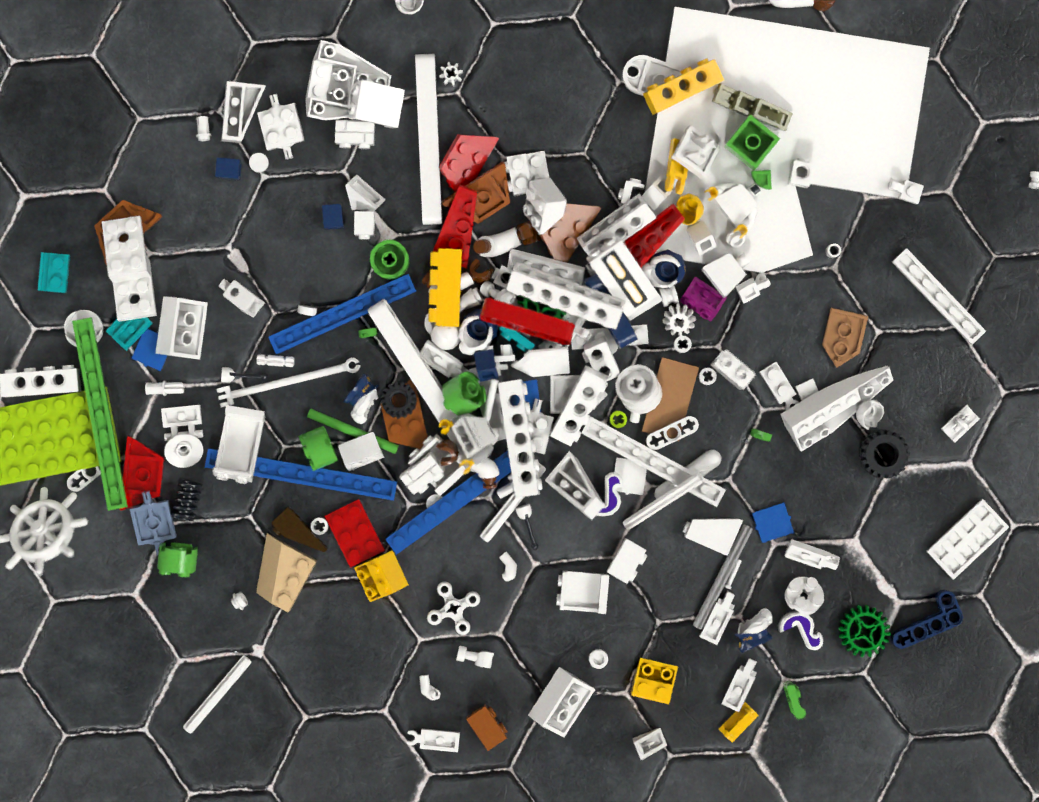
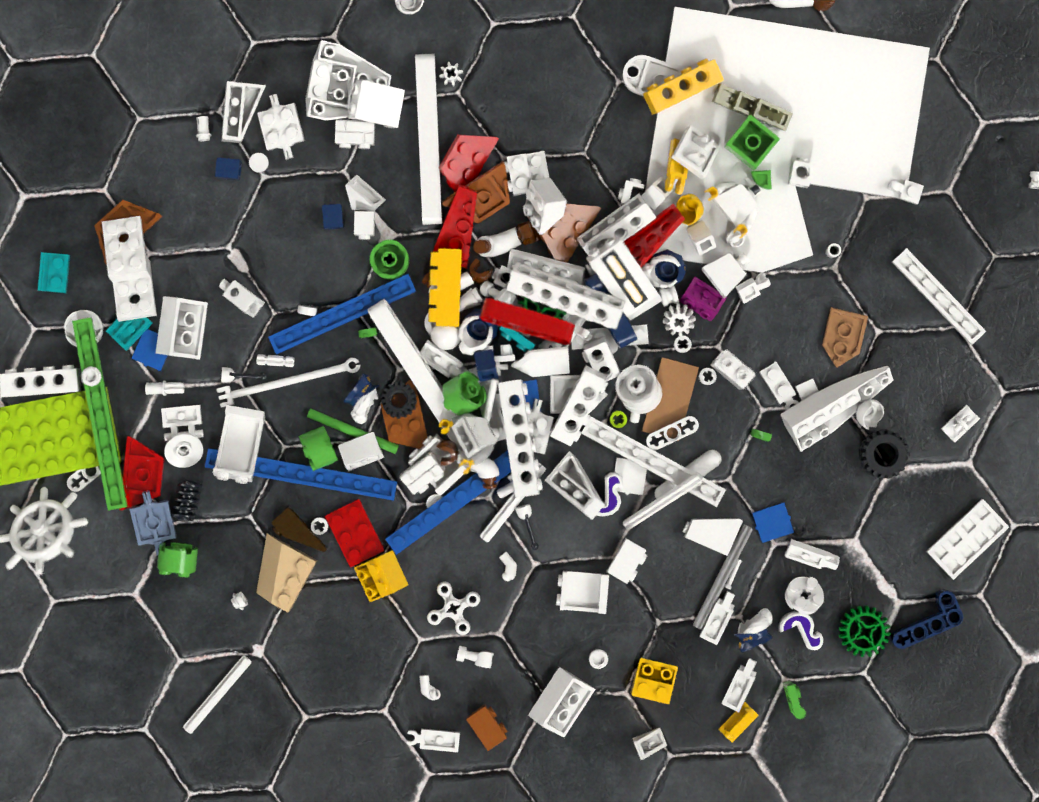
(91, 376): none -> white plate

